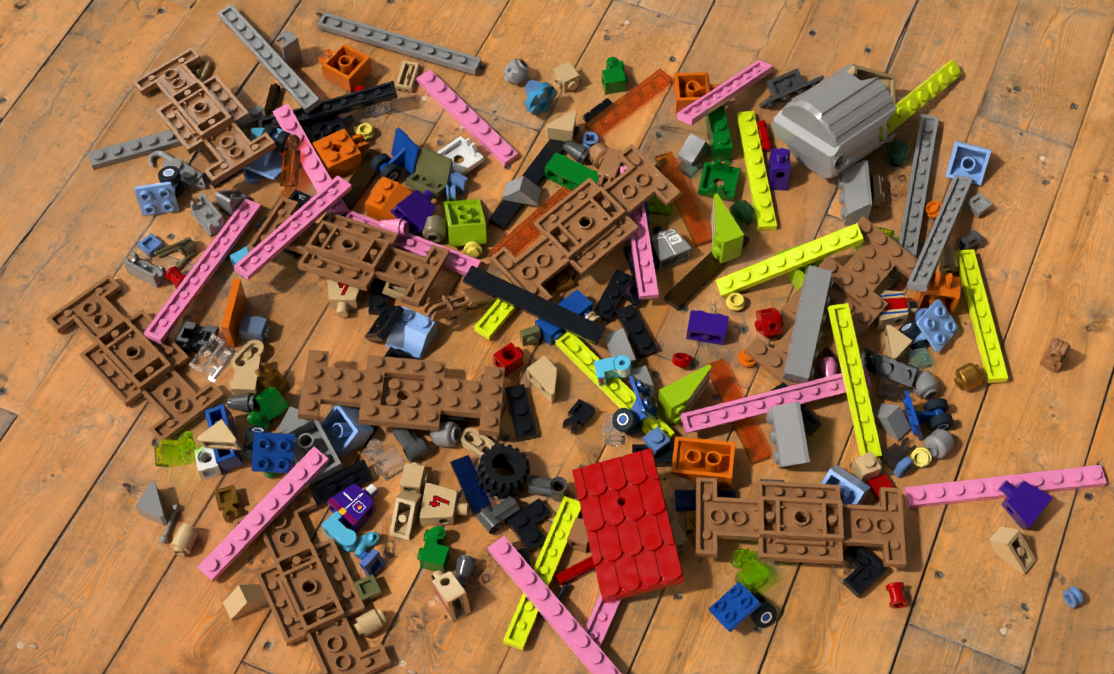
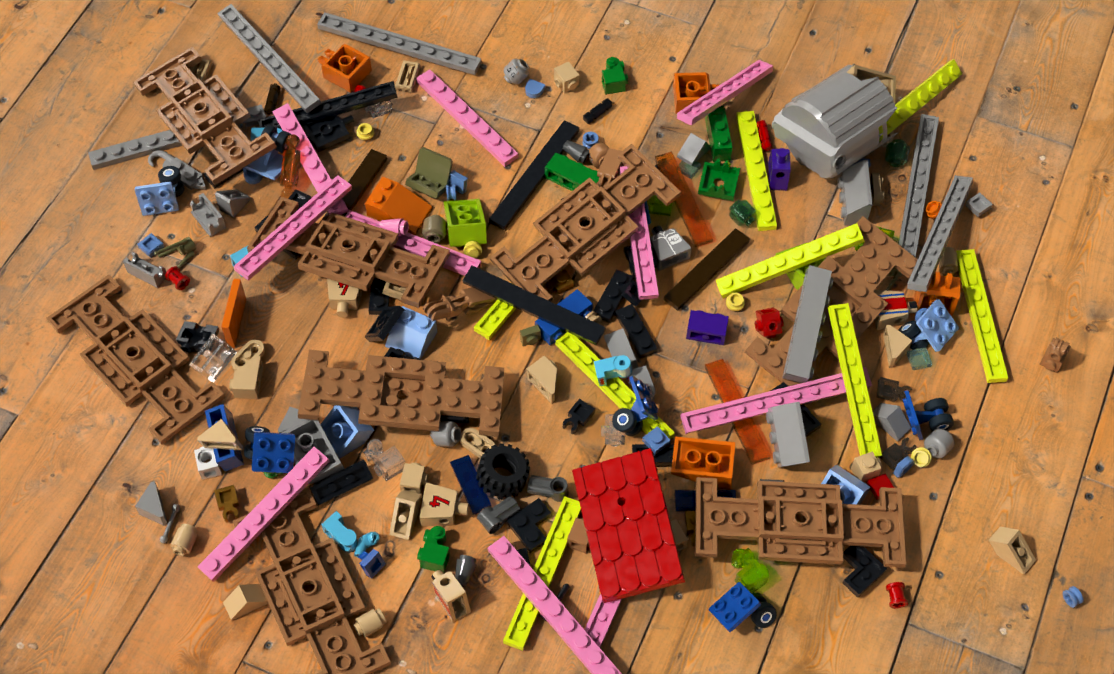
(175, 453): clear neon green brick -> none
(202, 271): bright pink plate -> none
(243, 403): dark grey cone -> none
(254, 328): sand blue brick -> none
(271, 405): green brick -> none
(272, 378): pearl gold plate -> none
(290, 48): light grey hinge -> none
(340, 152): orange hinge -> none
(354, 505): dark purple torso -> none
(367, 588): olive plate -> none
(404, 154): blue plate -> none
(412, 446): dark grey piece -> none
(415, 210): dark purple torso -> none
(468, 151): white piece -> none
(510, 366): red brick -> none
(520, 413): black plate -> none
(522, 191): light grey slope -> none
(526, 231): clear orange tile -> none
(540, 100): dark azure plate -> none
(562, 128): tan slope -> none
(575, 571): red axle -> none
(629, 102): clear orange tile -> none
(682, 360): red tile -> none
(682, 395): lime slope -> none
(726, 234): lime slope -> none
(745, 360): orange plate -> none
(787, 84): dark grey bracket -> none
(827, 366): bright pink cone -> none
(889, 367): black plate -> none
(926, 385): light grey head -> none
(968, 161): light blue slope -> none
(969, 240): dark grey bush -> none
(969, 377): pearl gold head -> none
(988, 489): bright pink plate -> none
(1023, 502): dark purple torso -> none

